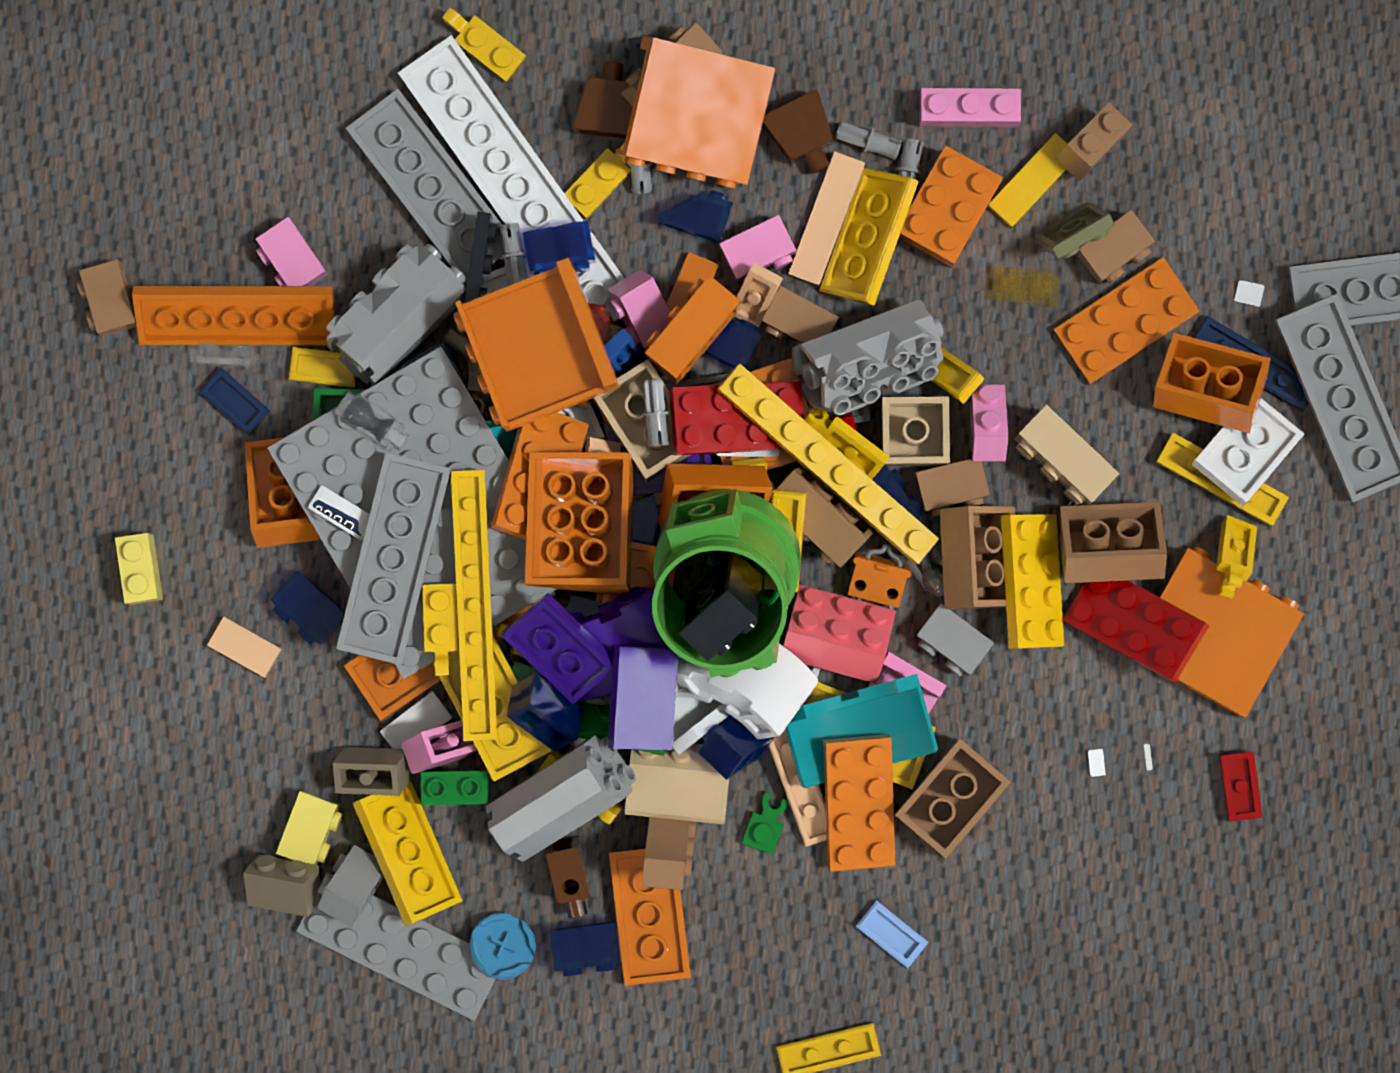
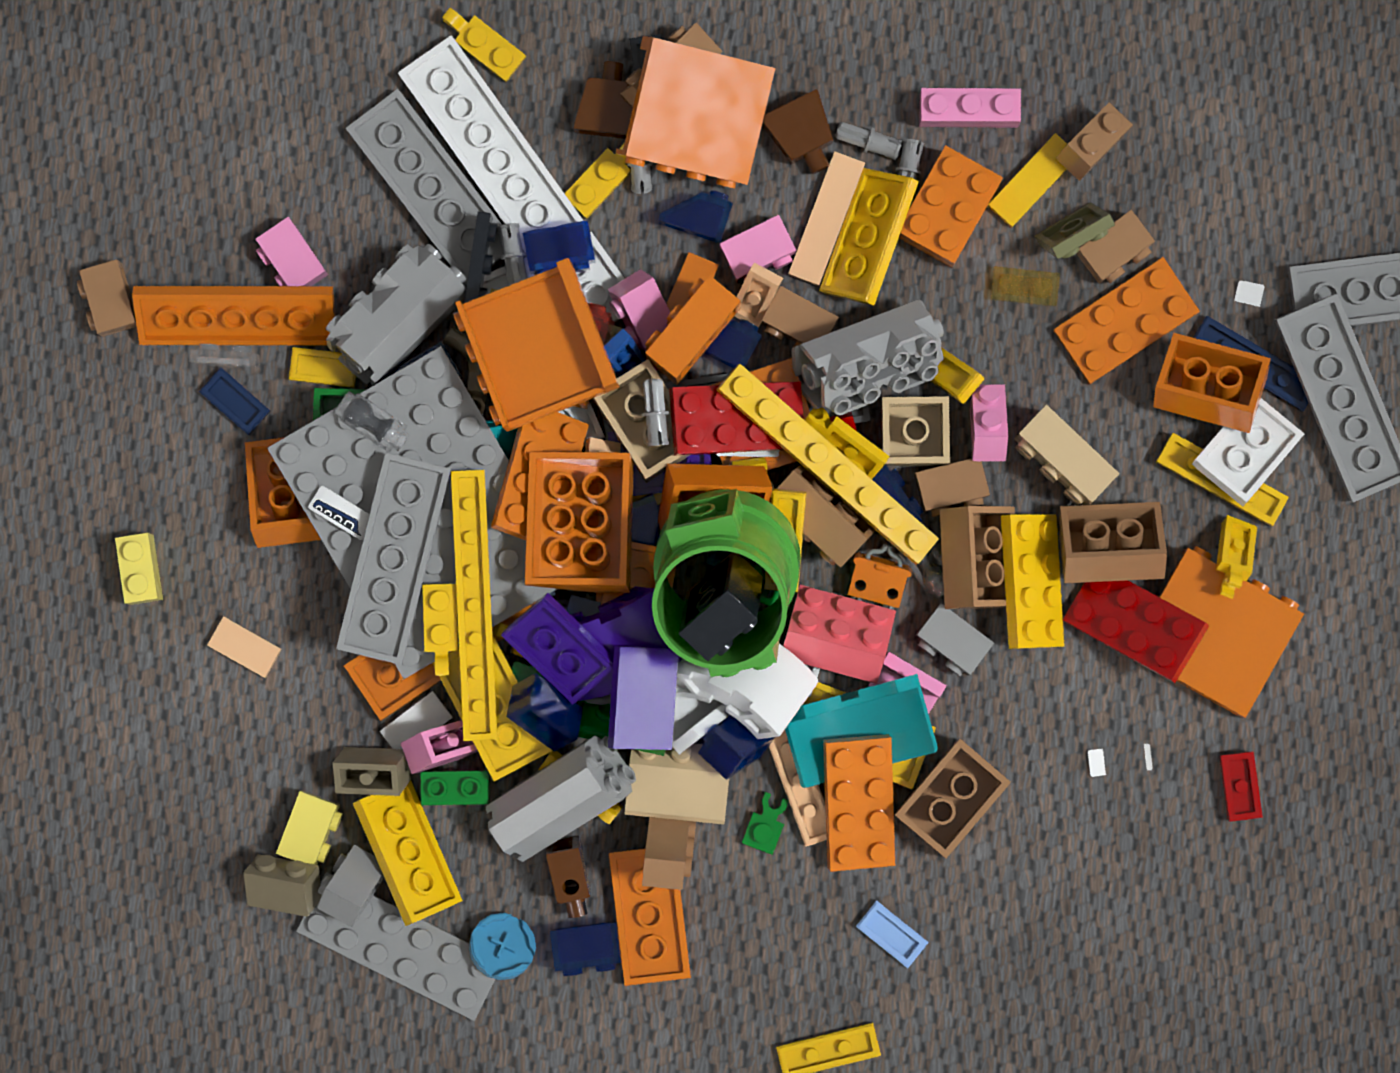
(308, 608): clear blue brick -> none

